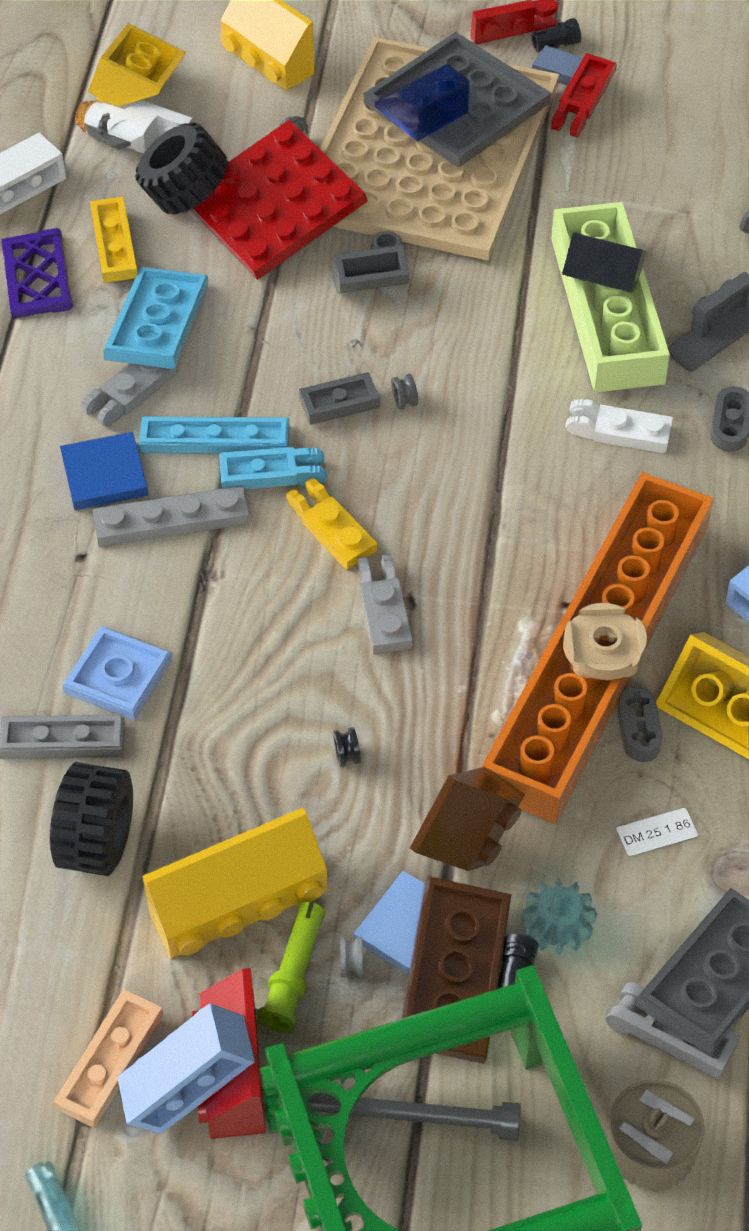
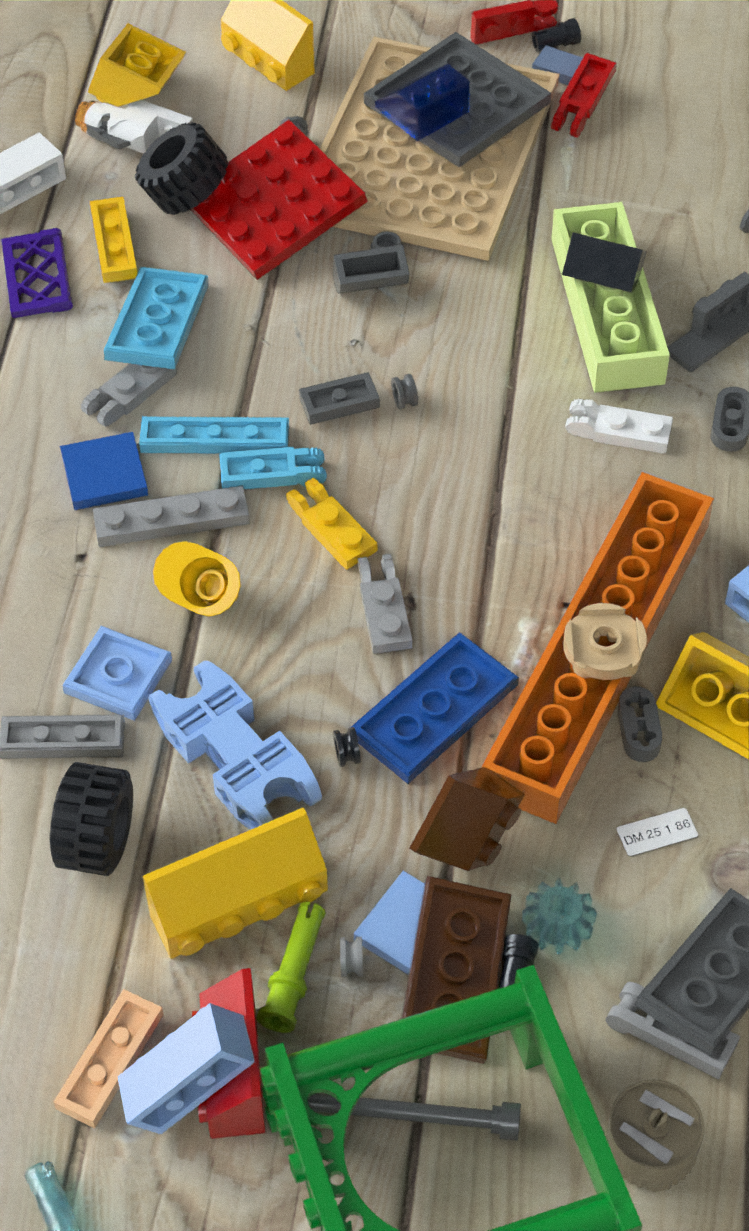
(197, 578): none -> yellow piece
(218, 725): none -> light blue piece
(434, 707): none -> blue tile

